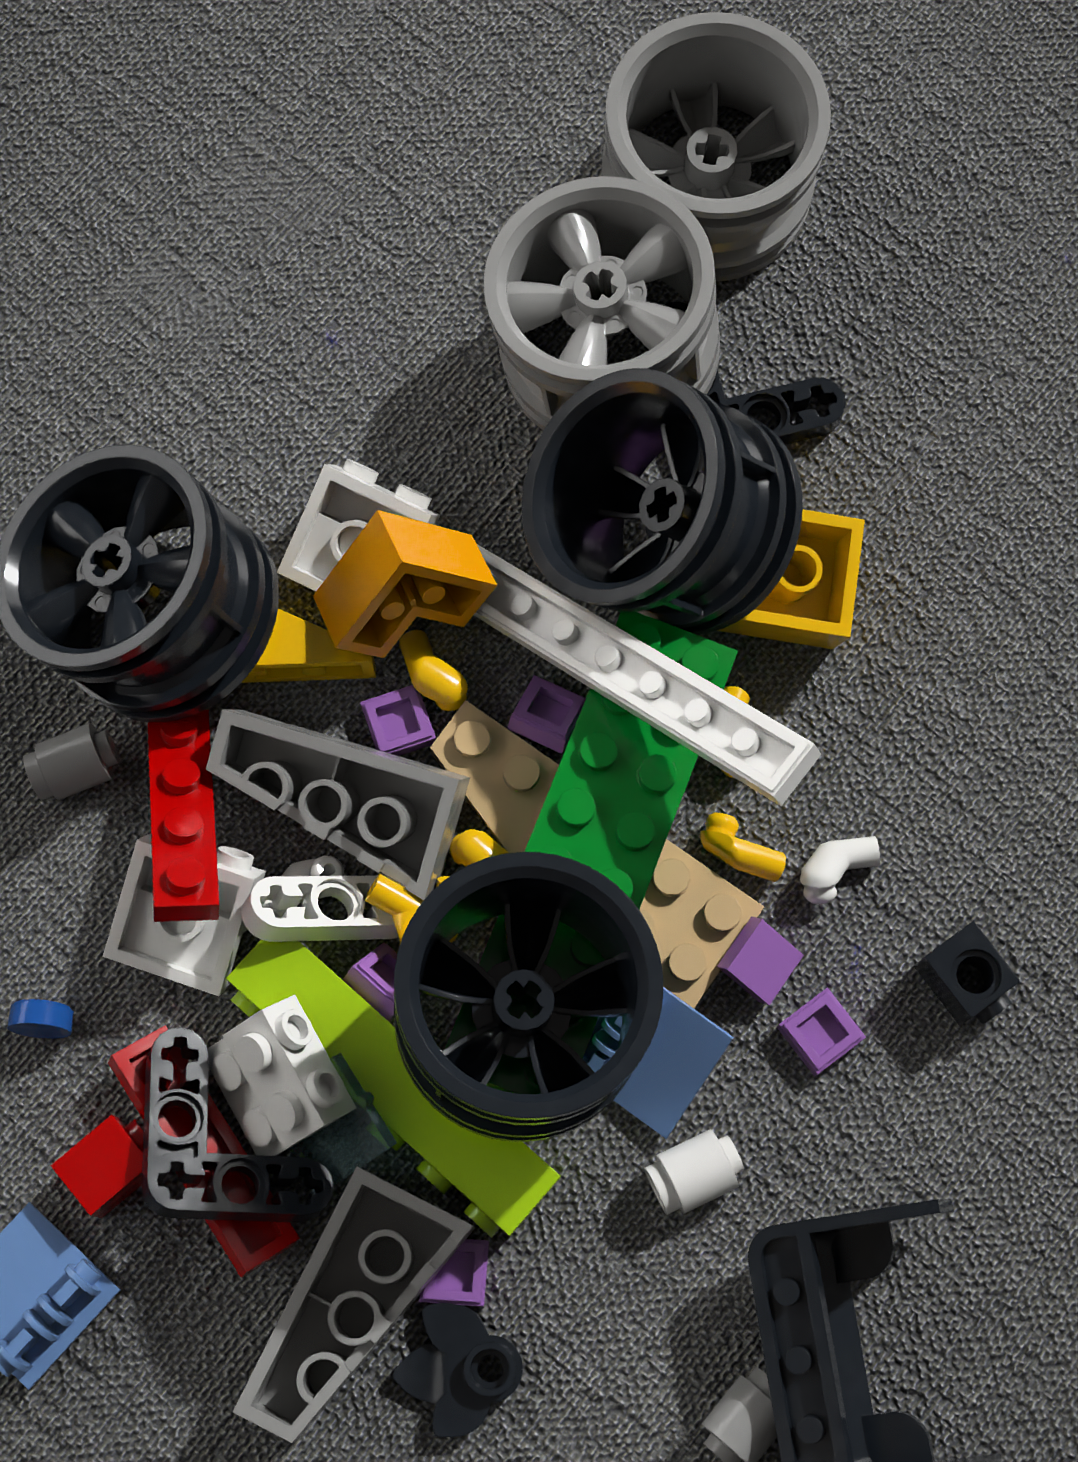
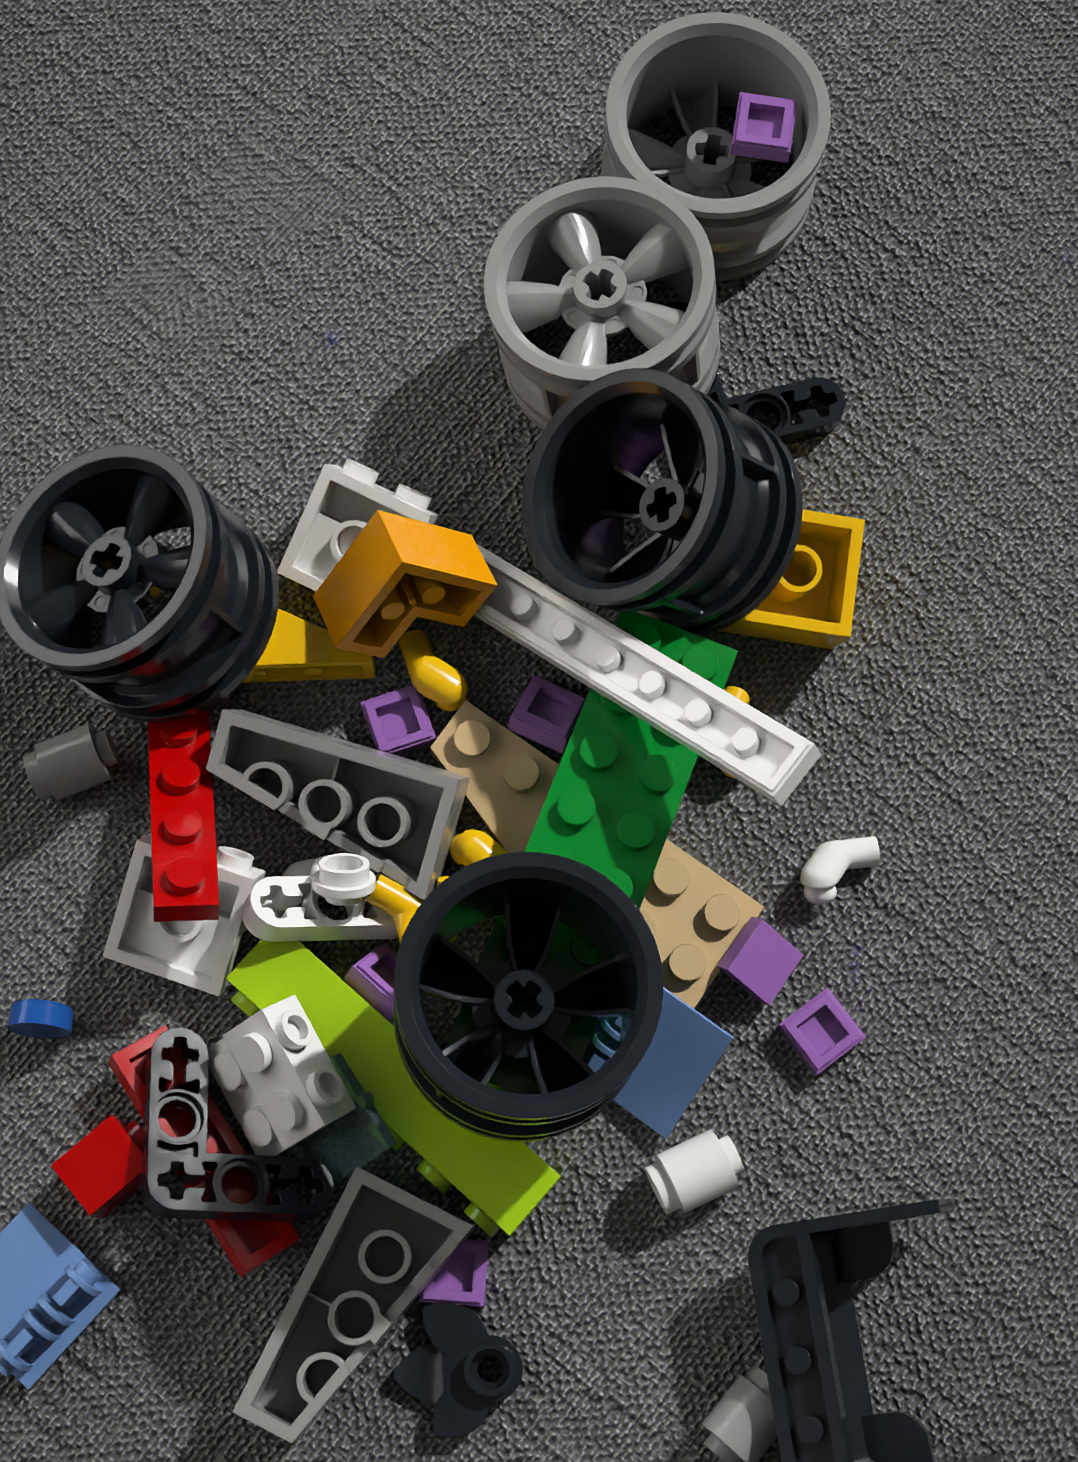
(344, 879): none -> white plate
(738, 853): yellow arm -> none
(763, 127): none -> medium lavender tile
(971, 948): black brick -> none

